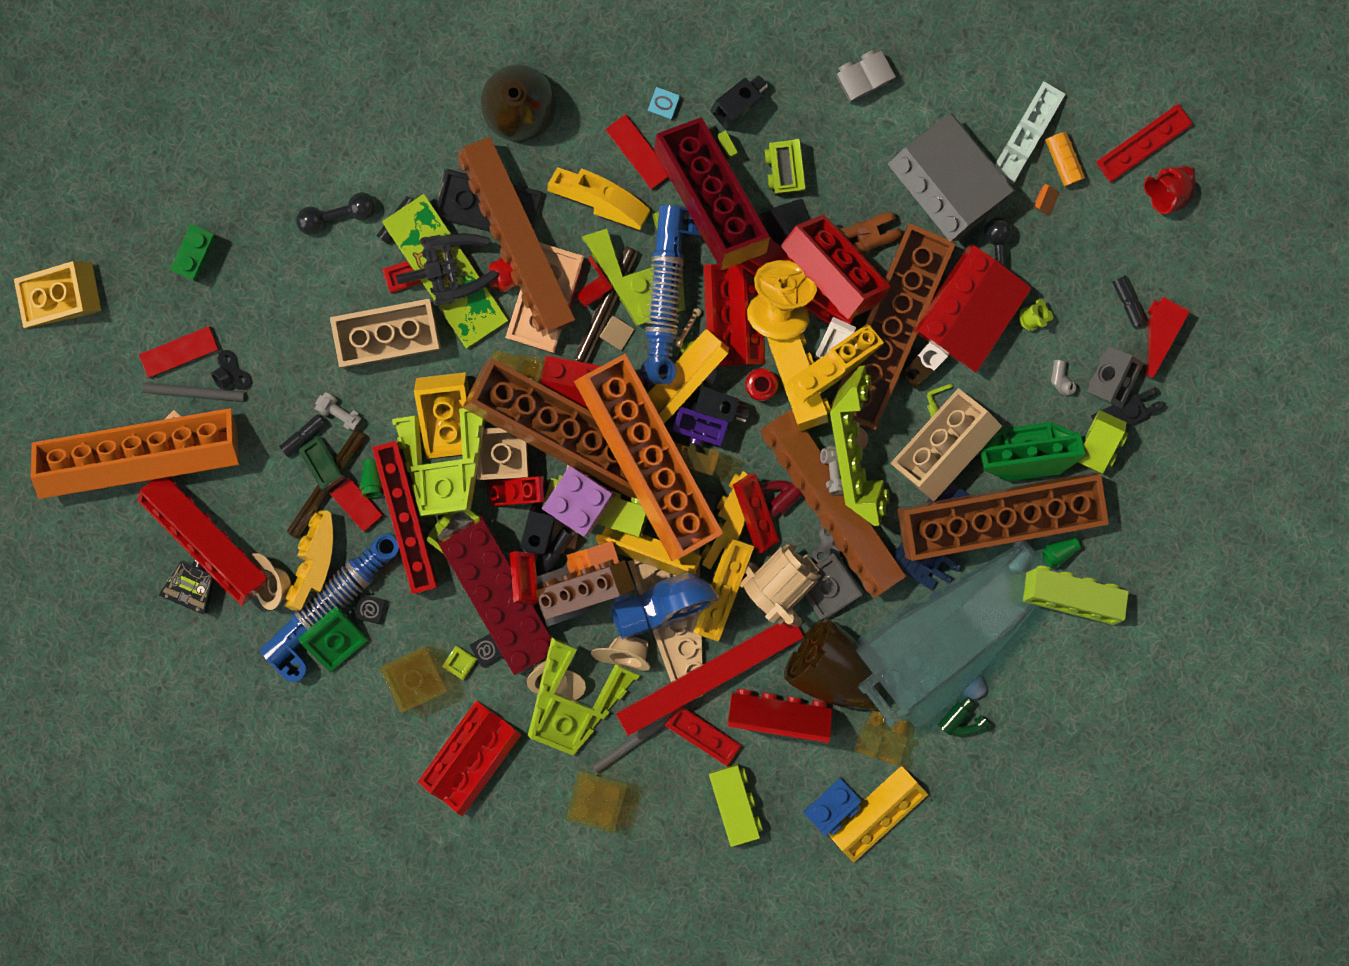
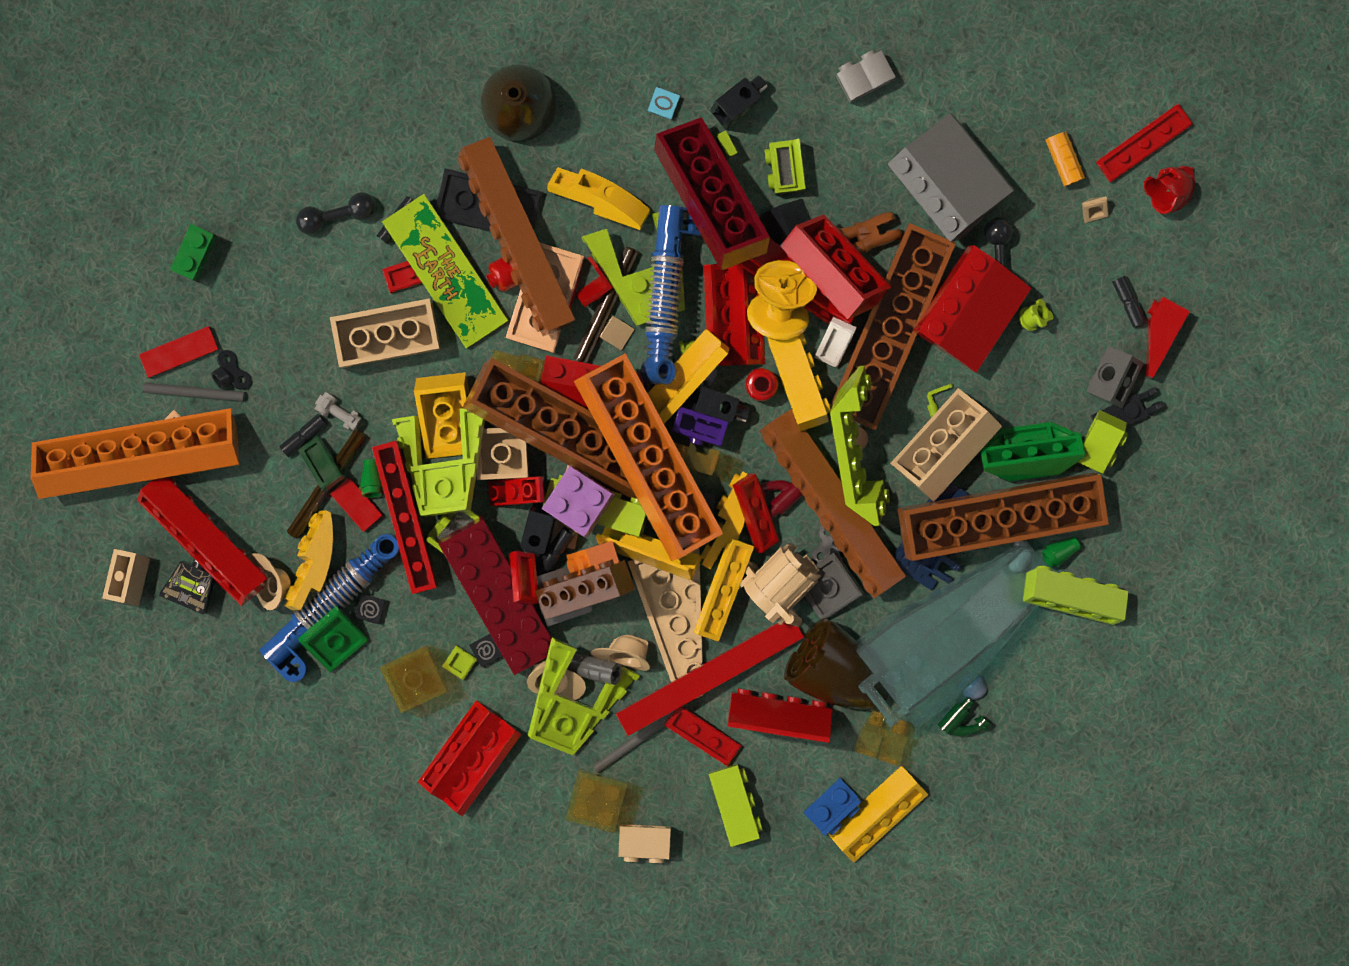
(57, 294): yellow slope -> none
(126, 577): none -> tan brick
(437, 270): black bar -> none
(596, 669): none -> dark grey axle
(637, 151): red tile -> none
(644, 842): none -> tan brick
(662, 605): blue piece -> none
(697, 312): tan hinge -> none
(829, 456): light grey bar -> none
(835, 364): yellow slope -> none
(923, 364): leg -> none
(1028, 131): light aqua slope -> none
(1046, 199): orange slope -> none
(1060, 380): light grey arm -> none
(1095, 209): none -> tan slope

